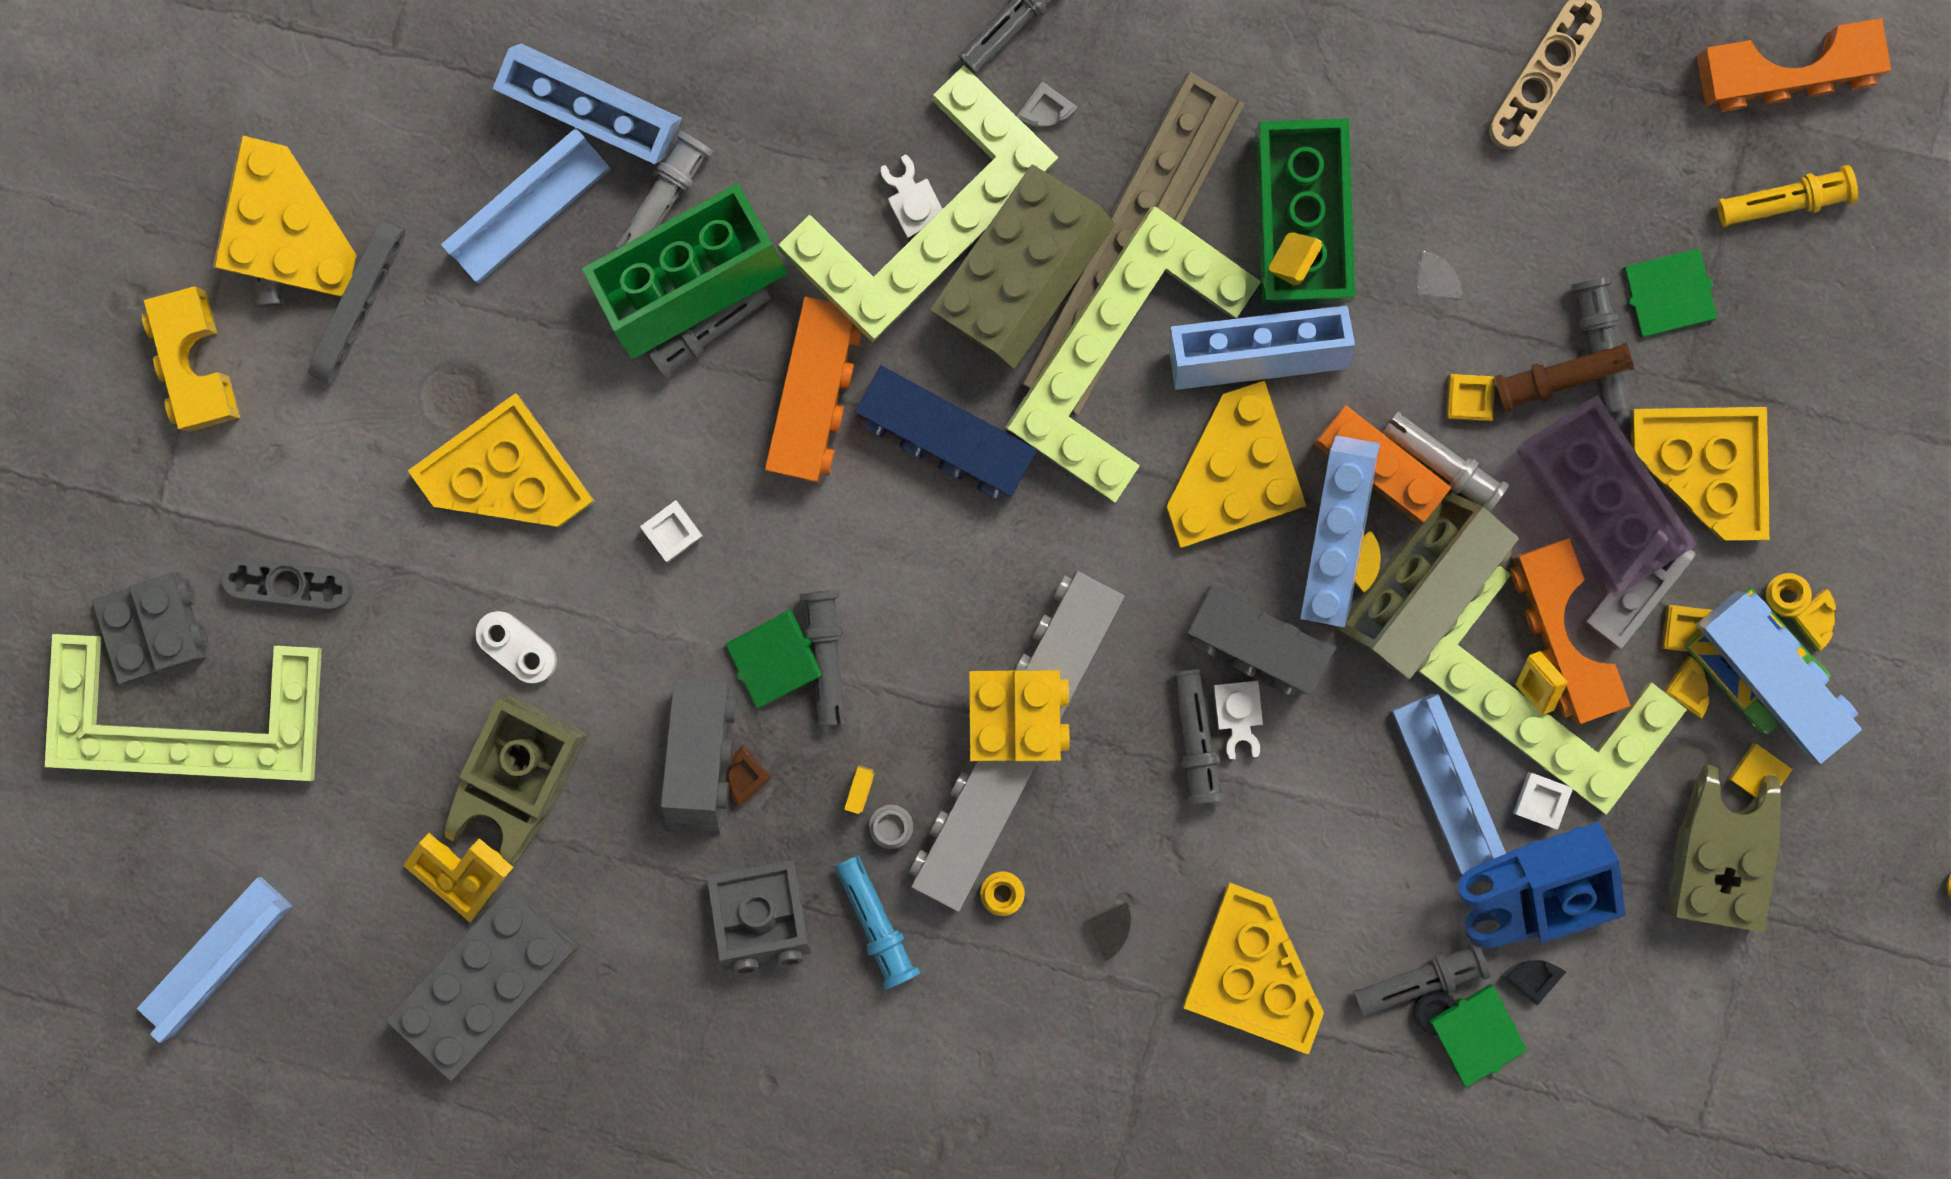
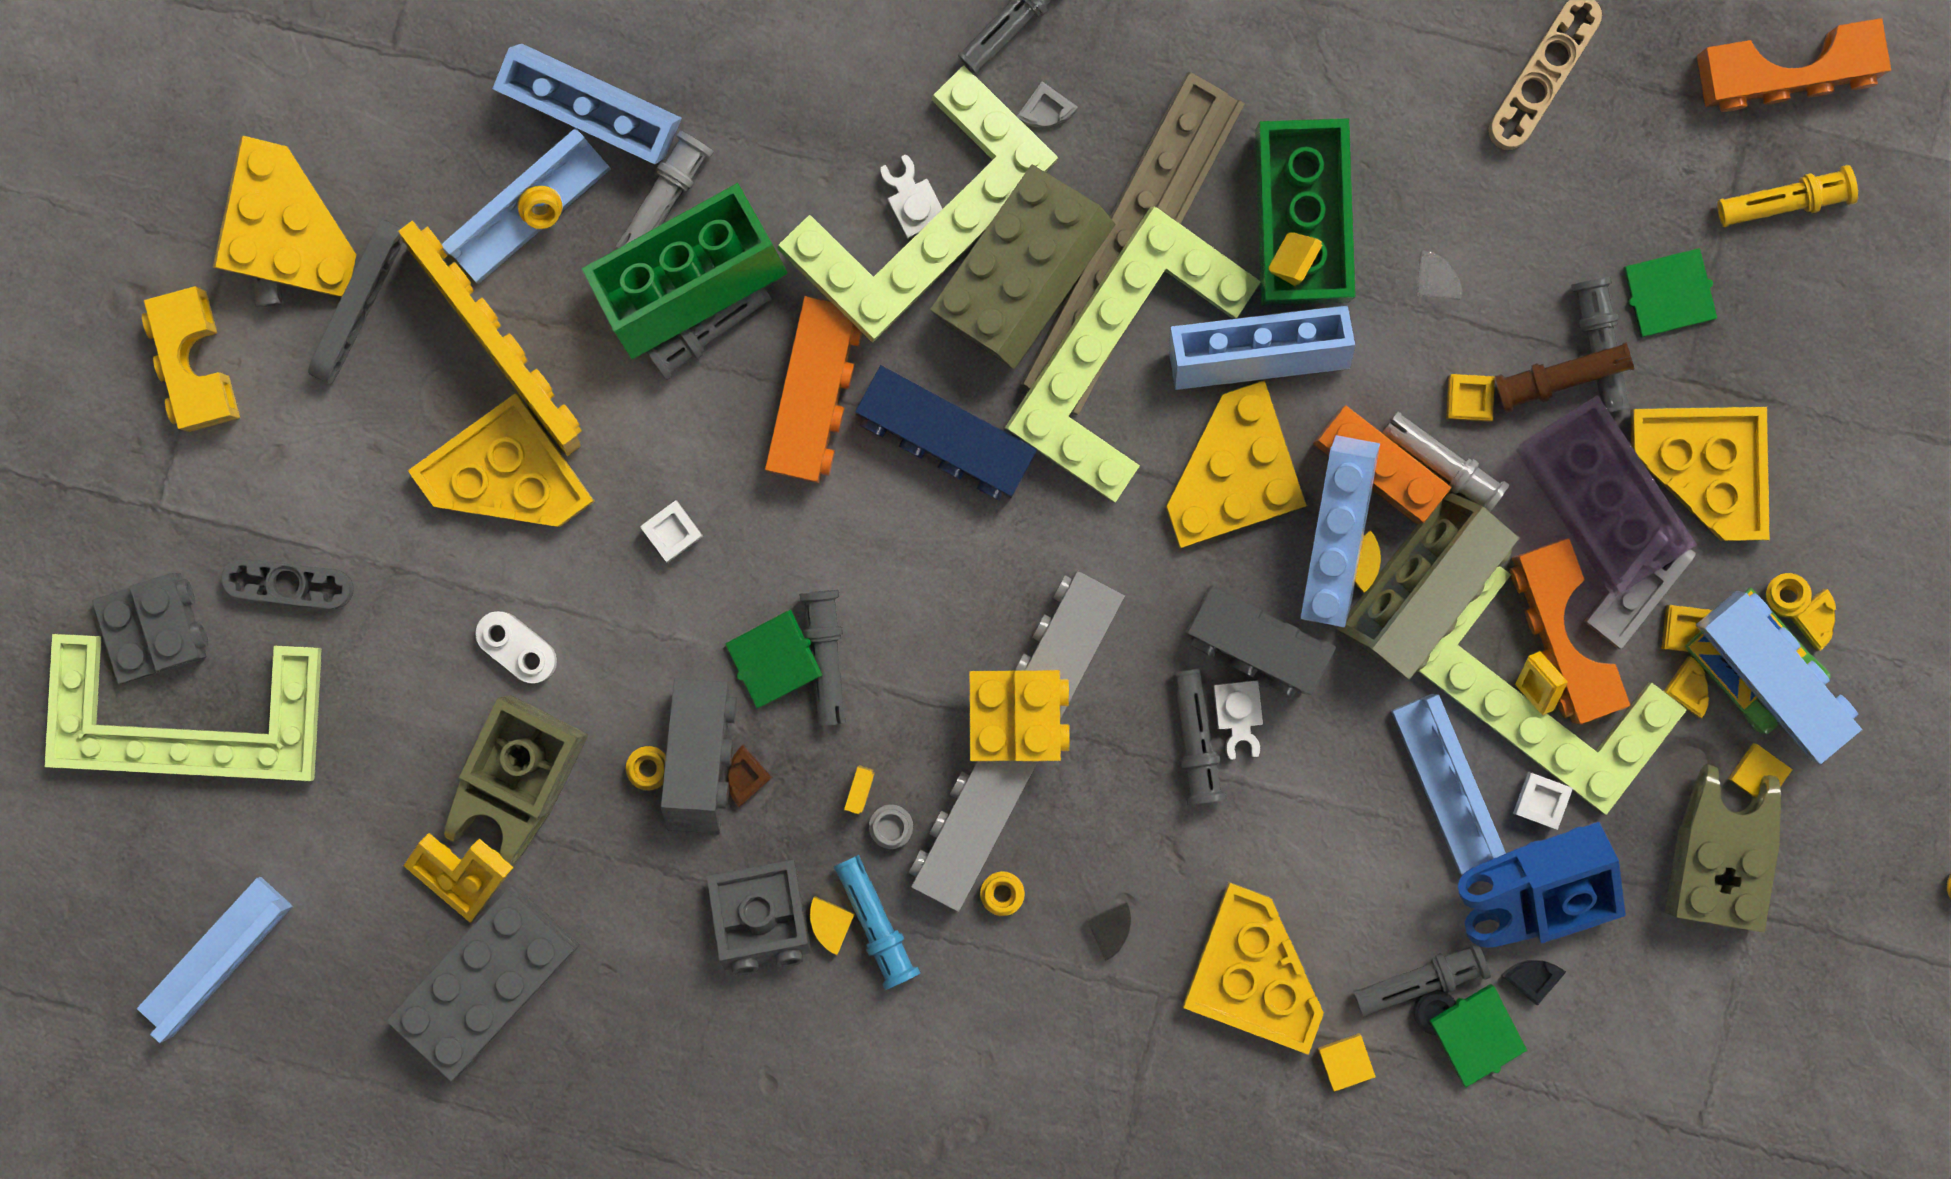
(484, 325): none -> yellow plate
(540, 216): none -> yellow plate
(634, 772): none -> yellow plate
(829, 923): none -> yellow tile
(1346, 1062): none -> yellow tile

